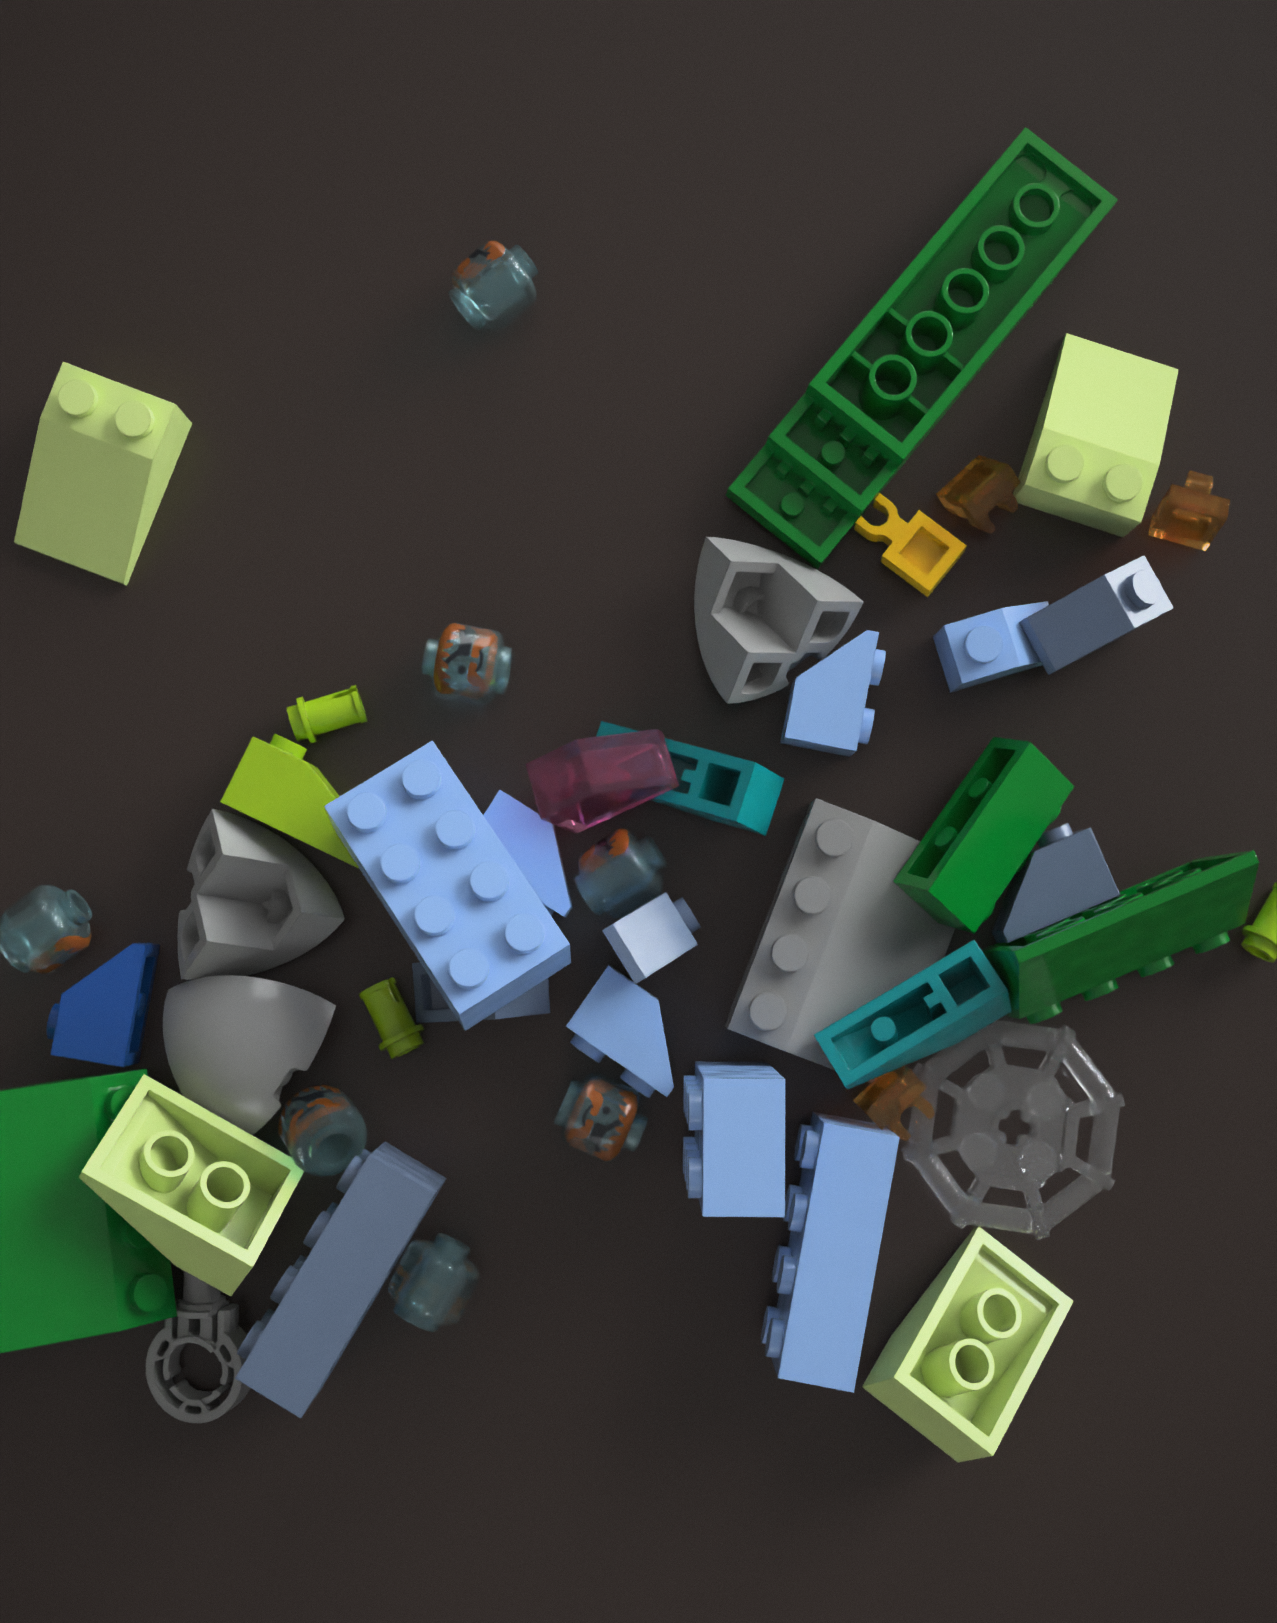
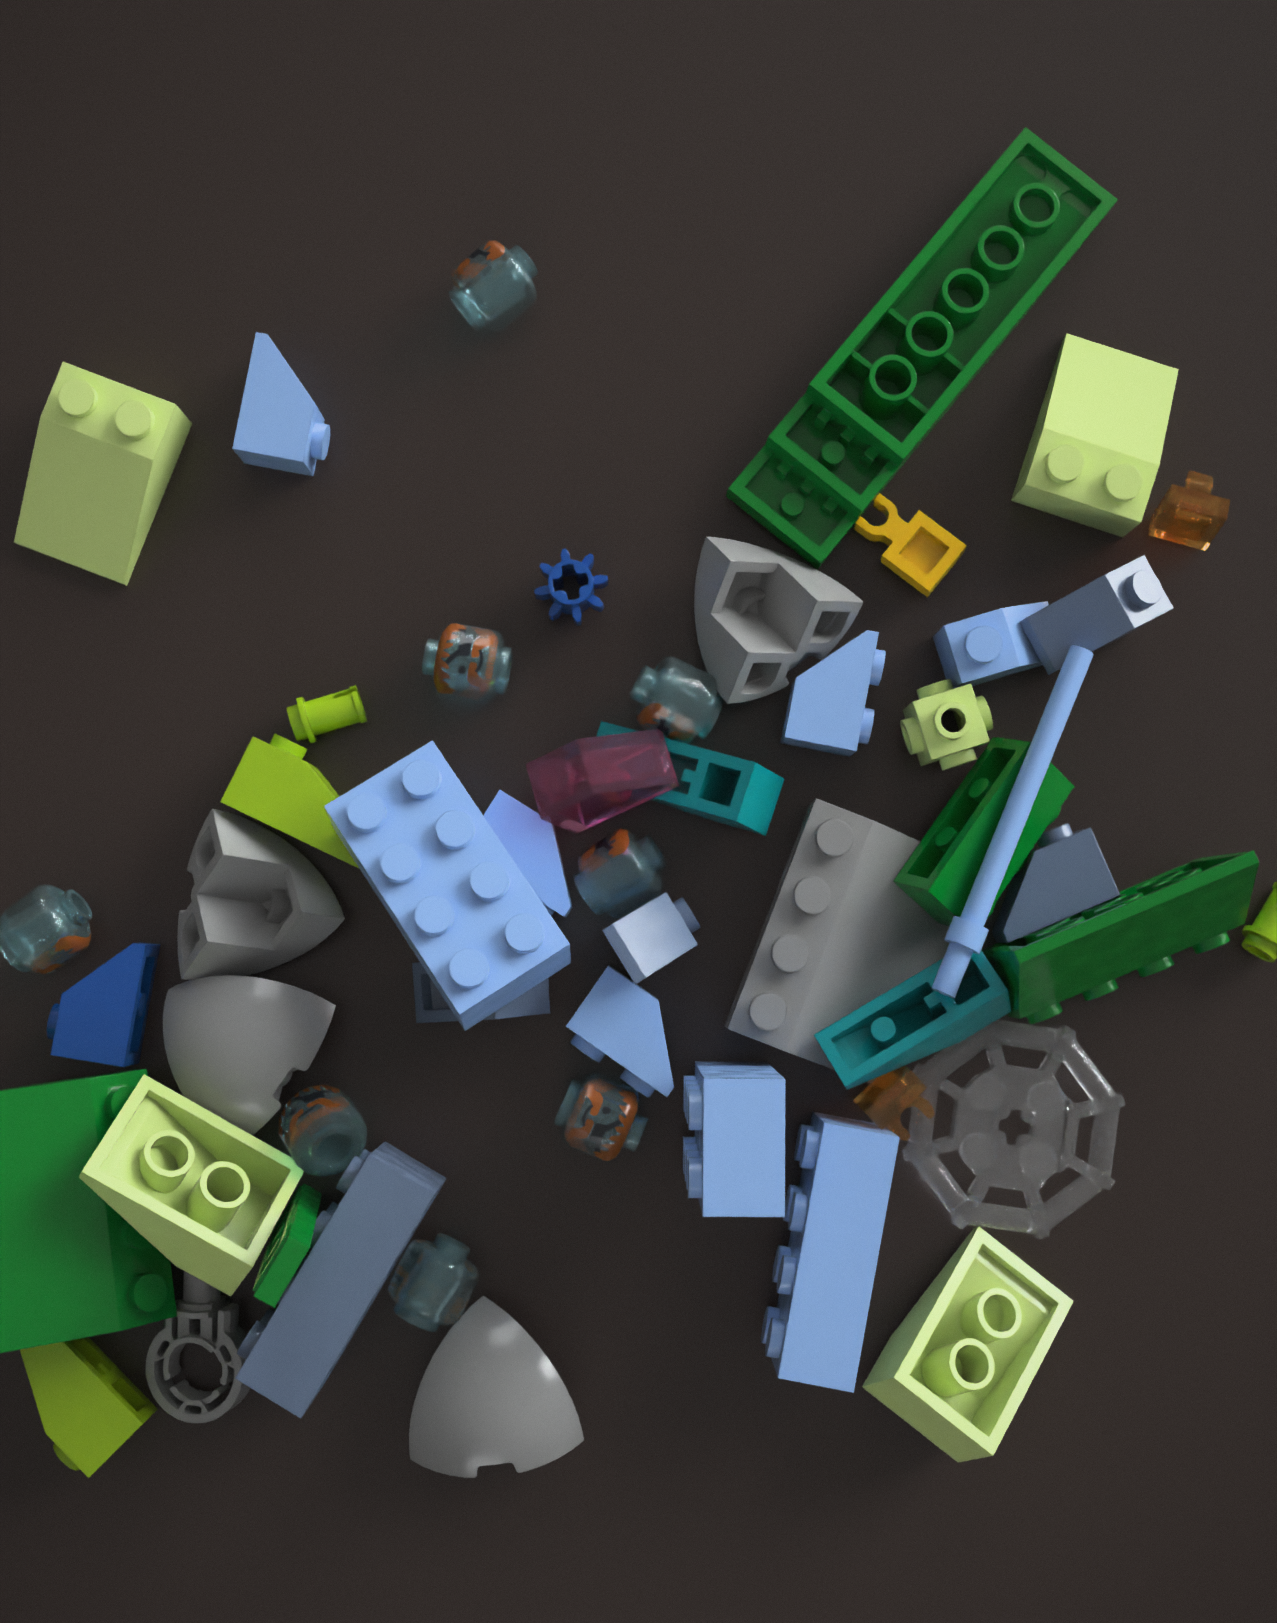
(84, 1402): none -> lime slope
(277, 417): none -> light blue slope
(287, 1245): none -> green tile
(392, 1018): lime pin -> none
(490, 1400): none -> light grey brick
(583, 576): none -> blue gear
(677, 700): none -> clear light blue head
(927, 736): none -> yellowish green brick
(968, 932): none -> light blue bar
(979, 490): clear orange tile -> none

